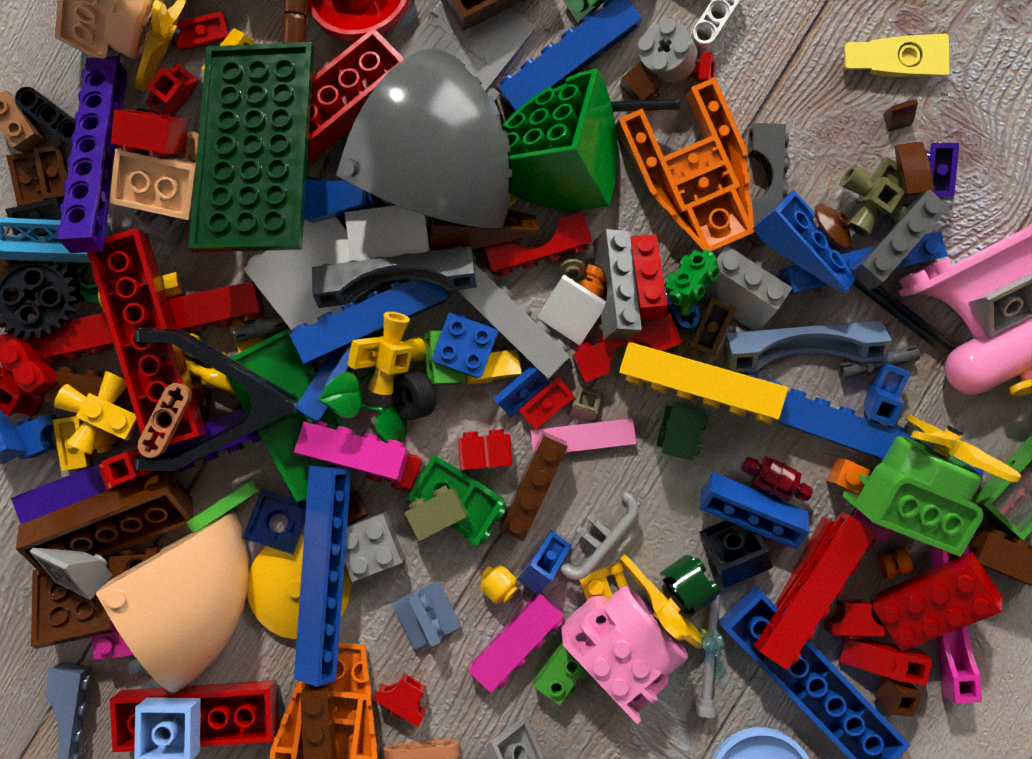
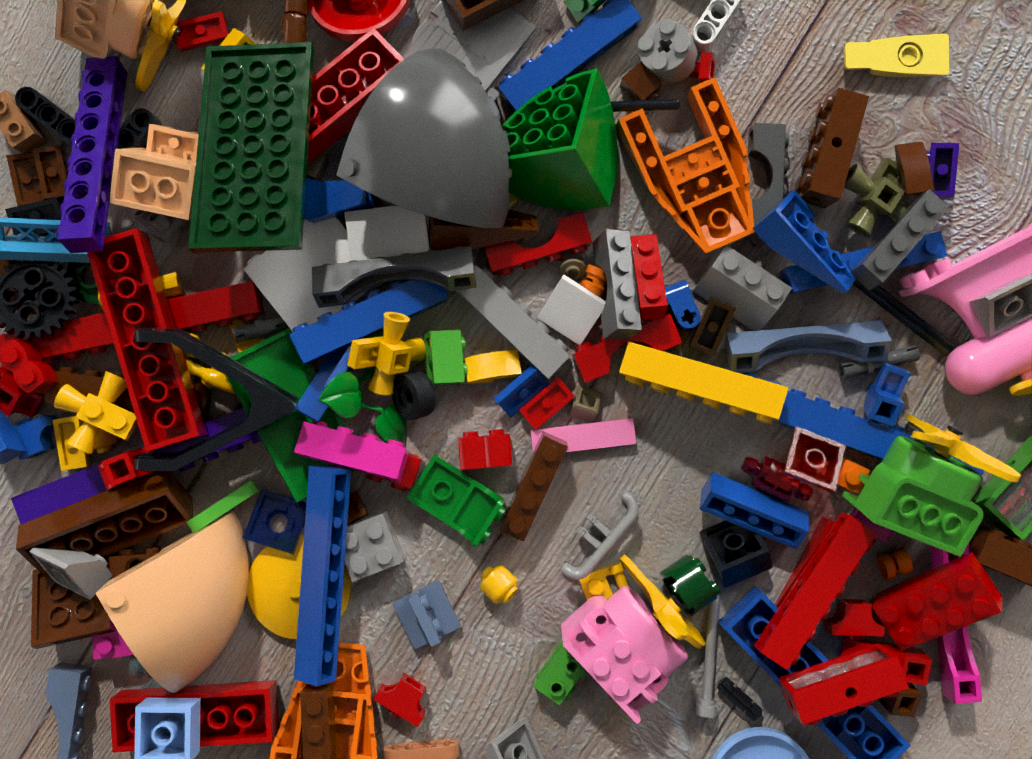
(149, 133): red brick -> none
(161, 441): nougat beam -> none
(170, 89): red brick -> none
(436, 513): olive brick -> none
(464, 345): blue bracket -> none
(515, 641): dark pink brick -> none
(544, 562): blue slope -> none
(681, 430): clear green brick -> none
(691, 279): green brick -> none
(712, 642): clear light blue plate -> none
(740, 698): none -> black axle
(814, 459): none -> clear red slope
(831, 147): none -> reddish brown brick
(834, 225): reddish brown dish -> none
(843, 684): none -> red brick
(900, 115): reddish brown slope -> none

